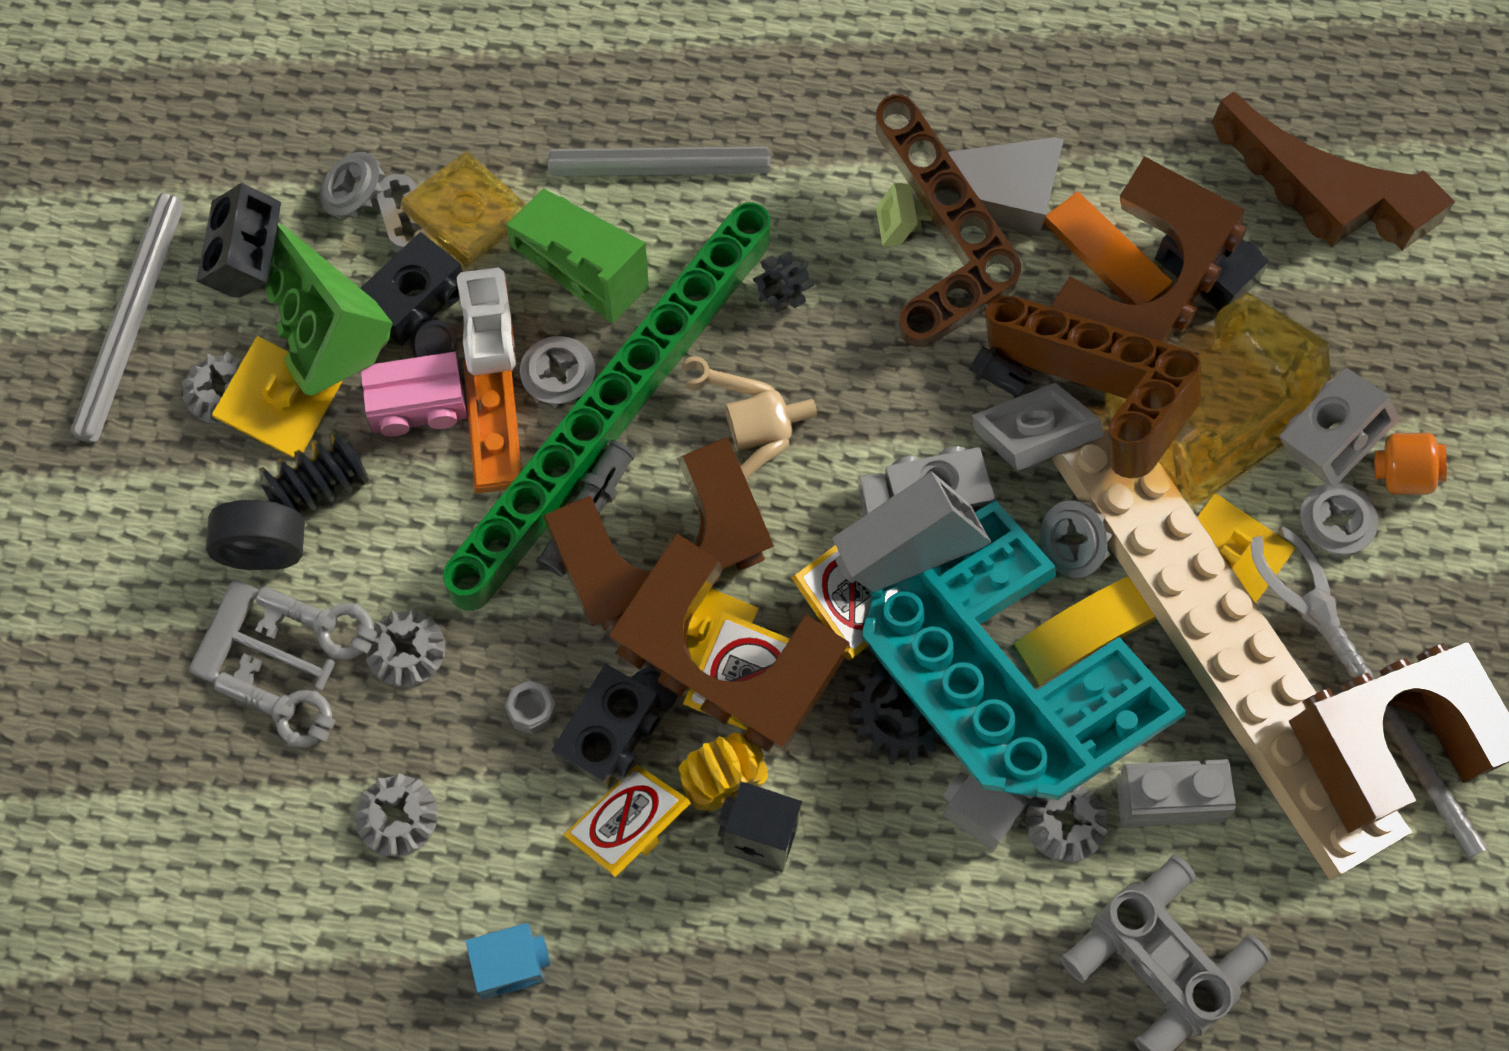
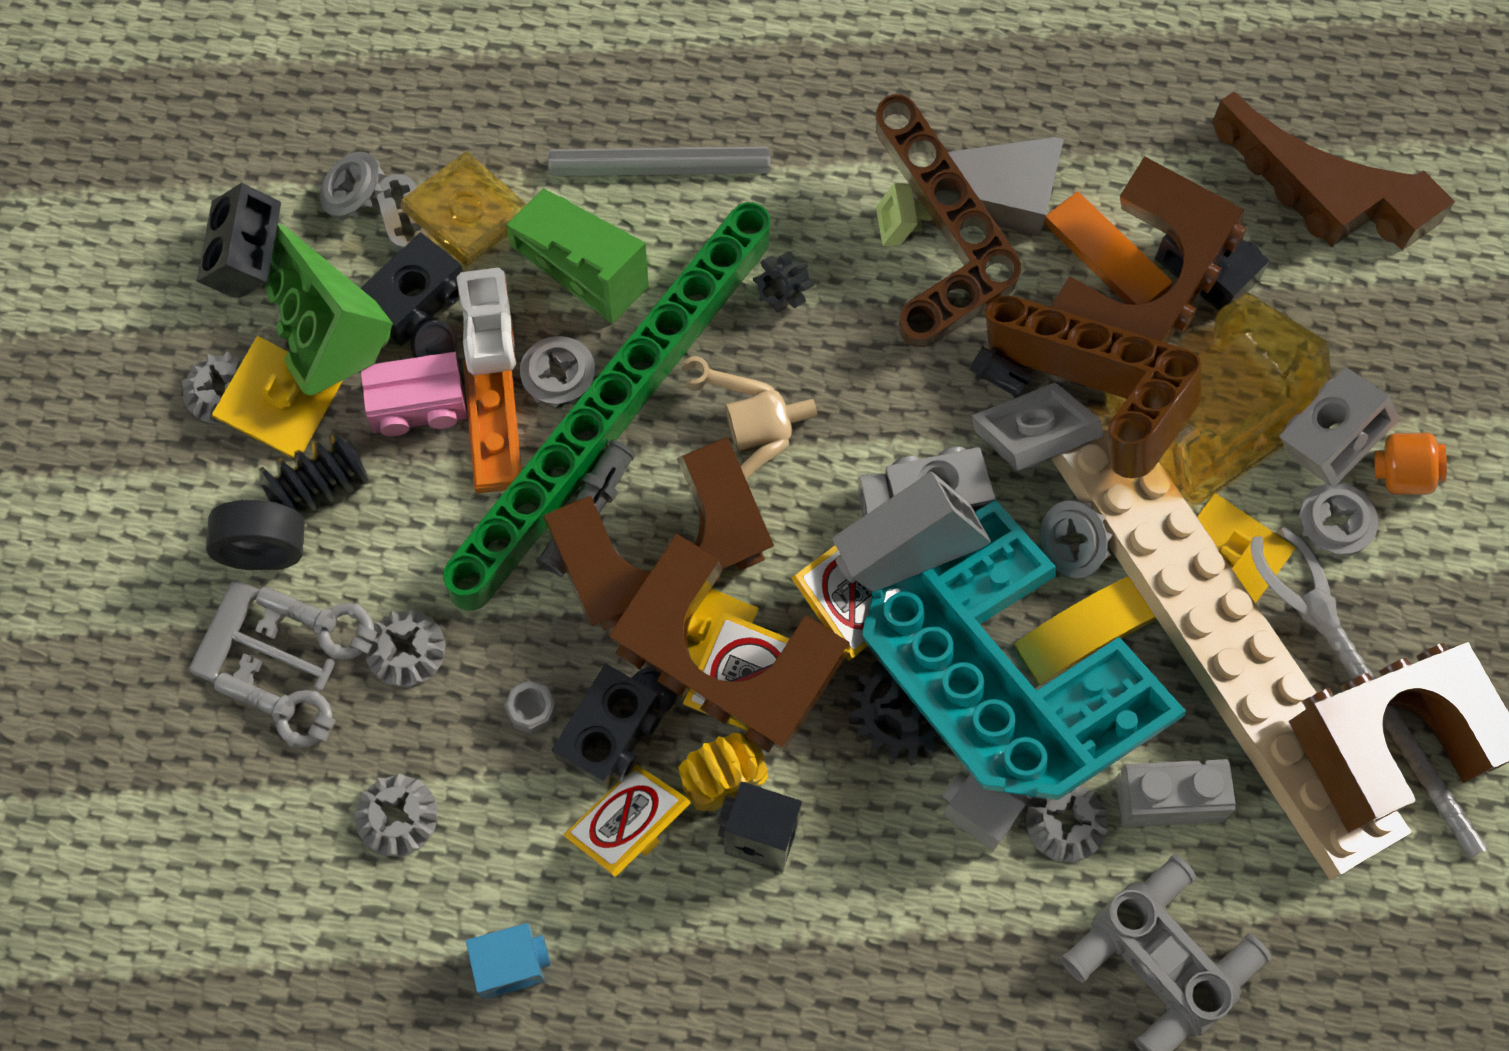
(127, 319): light grey axle -> none

